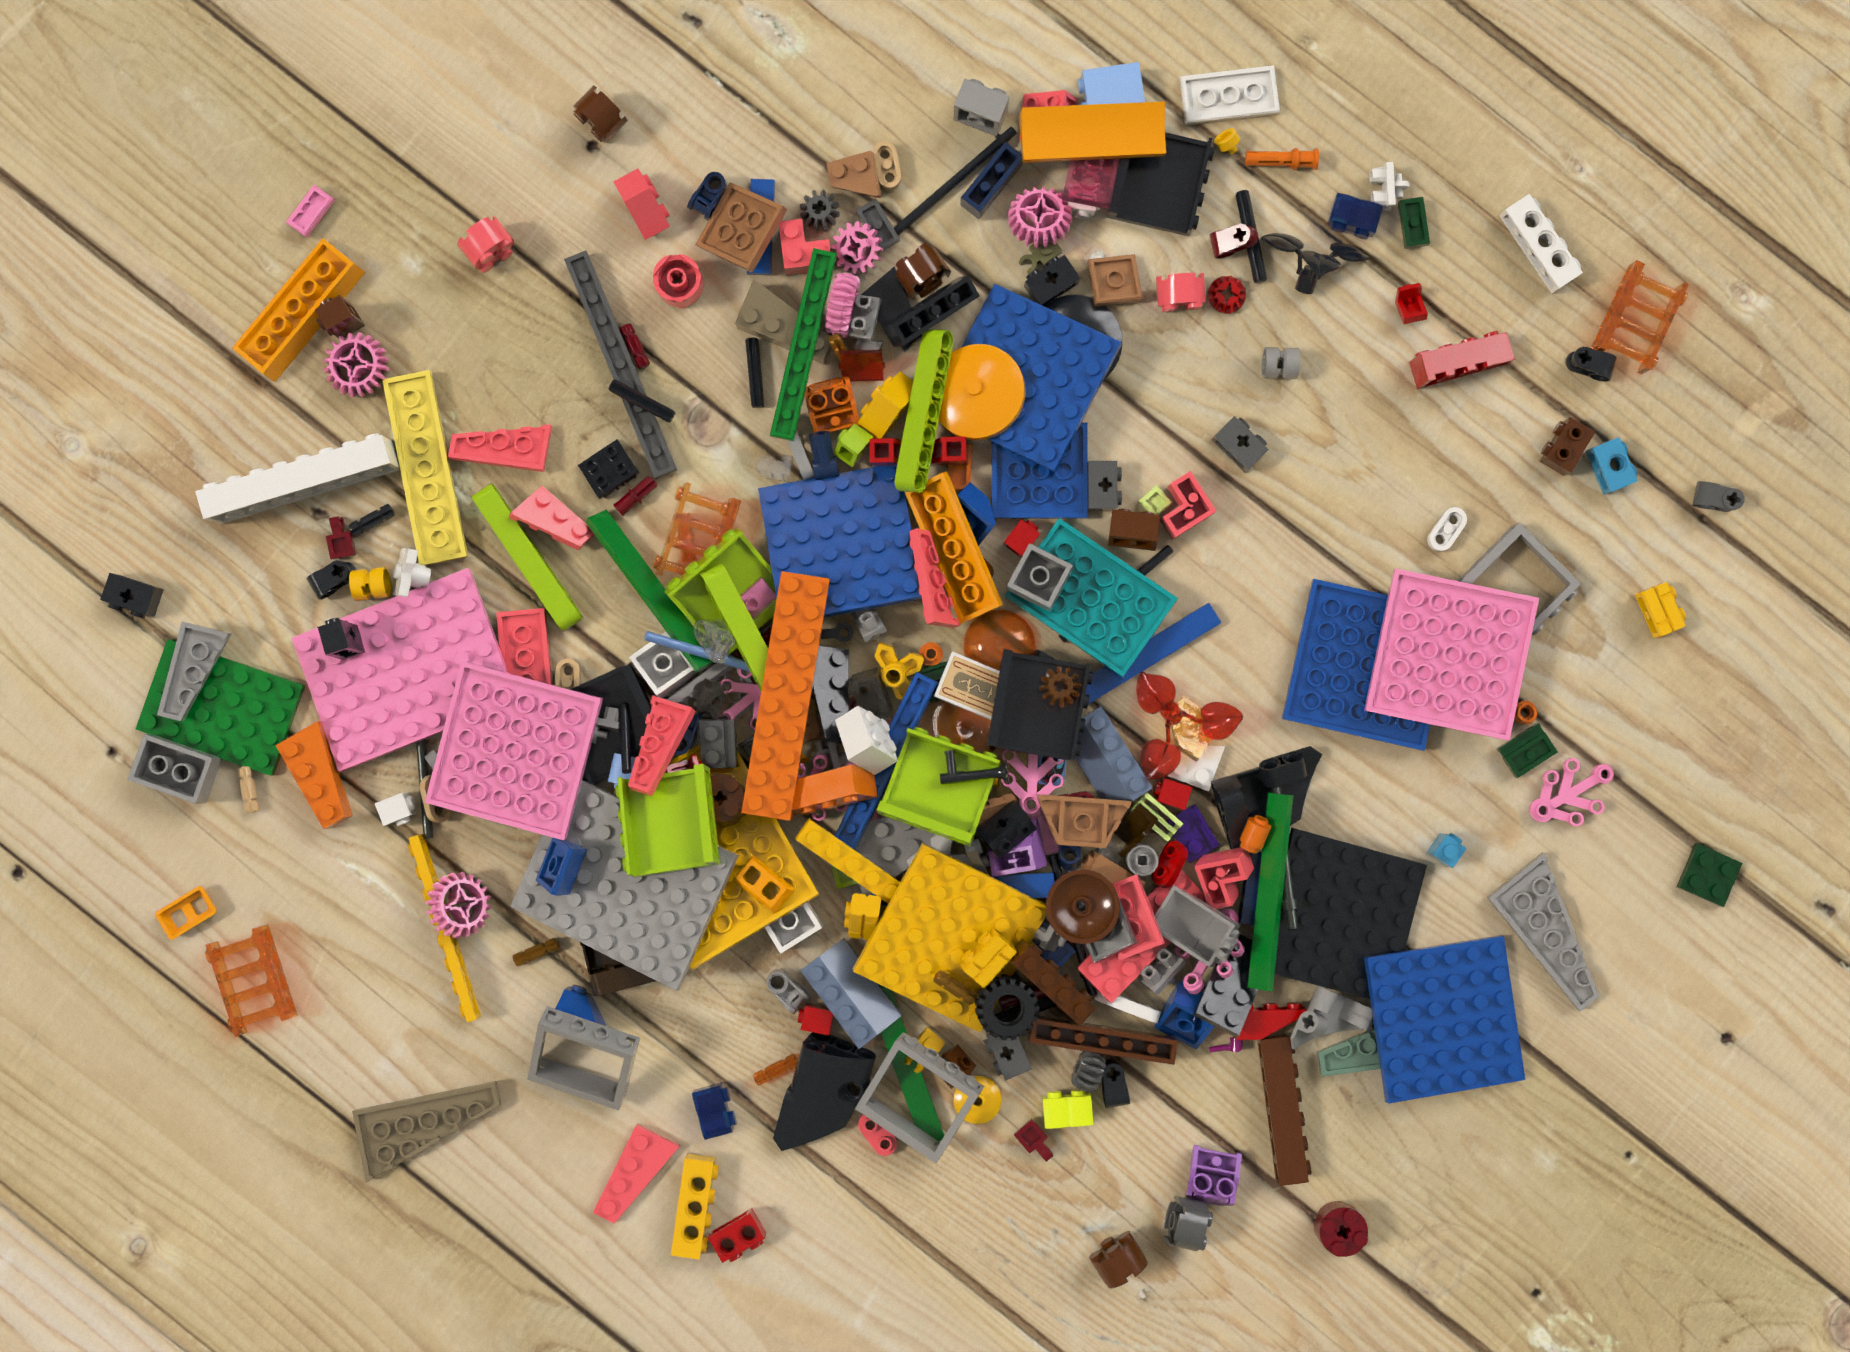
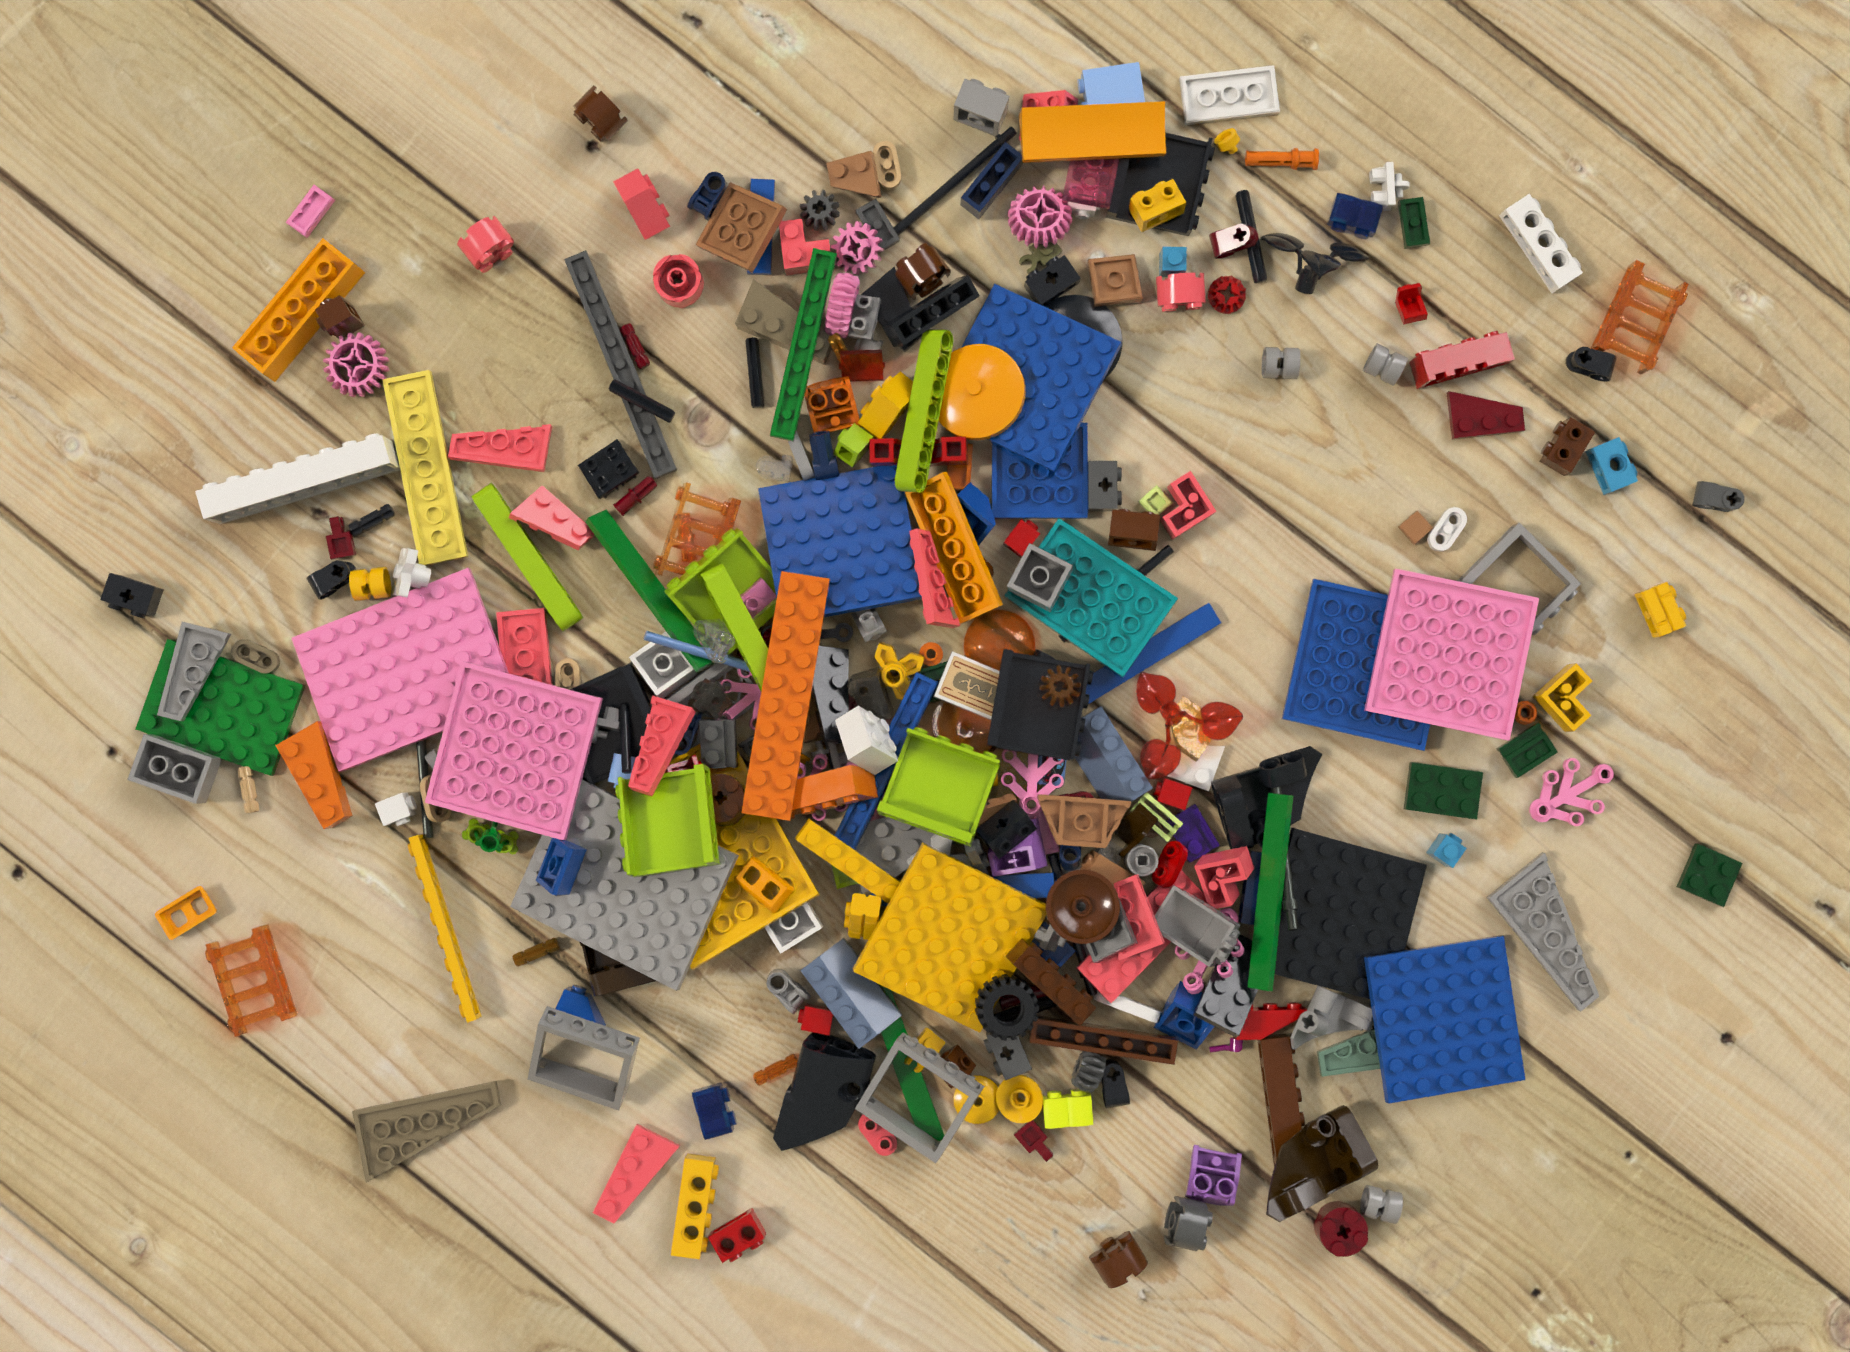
(256, 657): none -> dark tan plate
(341, 639): black brick -> none
(460, 914): bright pink gear -> none
(489, 838): none -> plant
(953, 776): black piece -> none
(955, 987): pearl gold axle -> none
(987, 957): yellow brick -> none
(1014, 1108): none -> yellow dish
(1157, 205): none -> yellow brick
(1162, 970): light grey hips -> none
(1172, 260): none -> dark azure brick
(1245, 455): dark grey brick -> none
(1255, 834): orange brick -> none
(1319, 1163): none -> dark brown panel
(1383, 1204): none -> light grey wheel
(1385, 364): none -> light grey wheel
(1415, 527): none -> medium nougat tile
(1443, 790): none -> dark green plate
(1482, 417): none -> dark red wing
(1559, 699): none -> yellow brick

